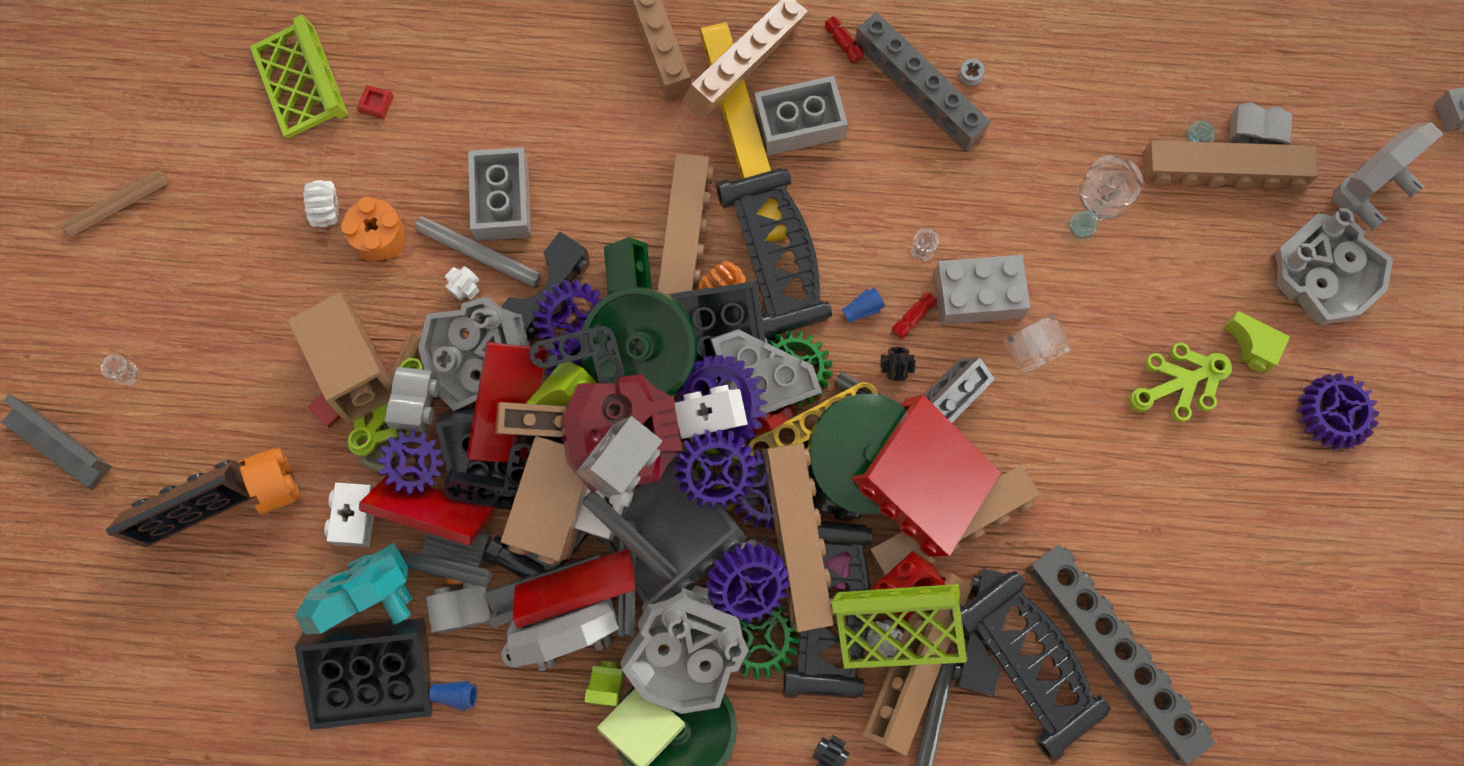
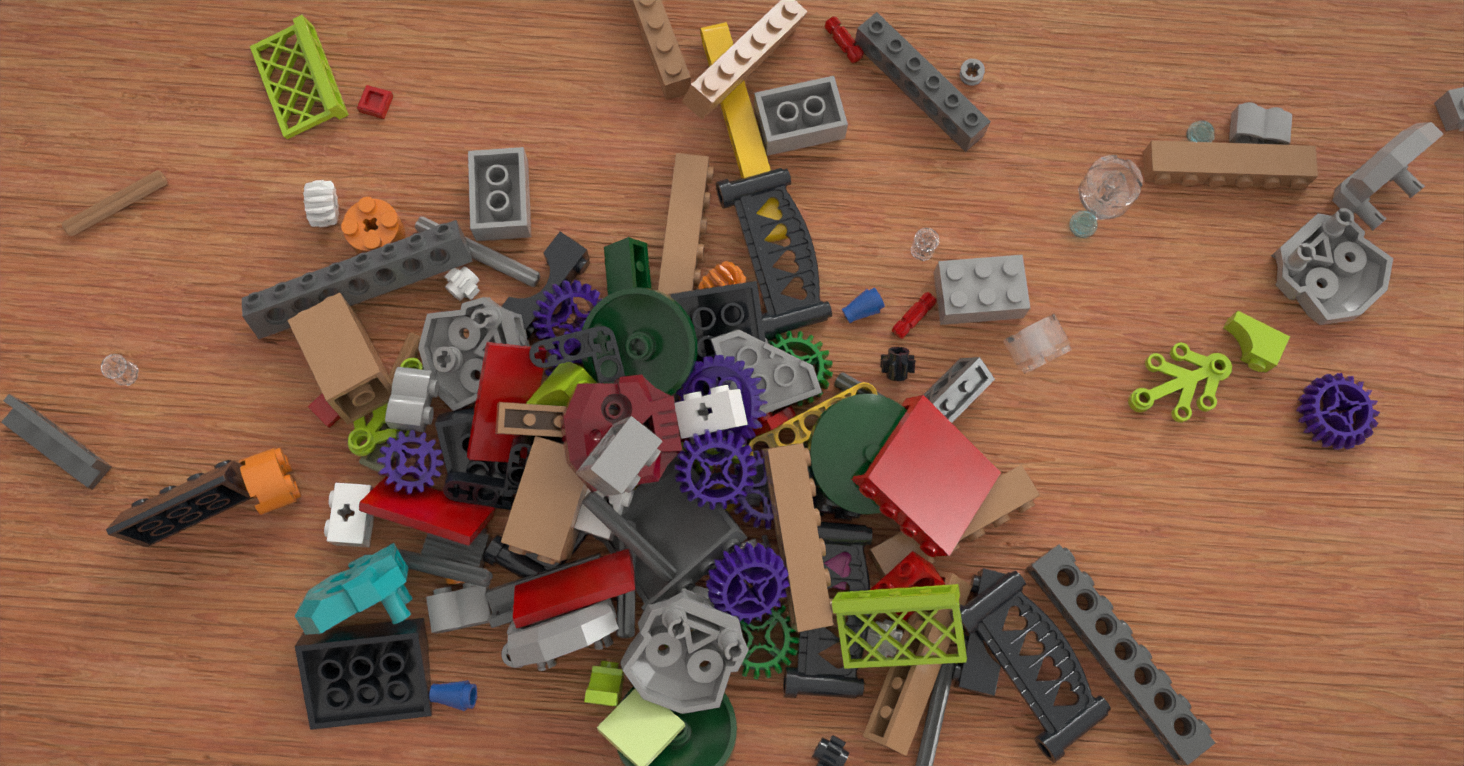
(359, 277): none -> dark grey brick

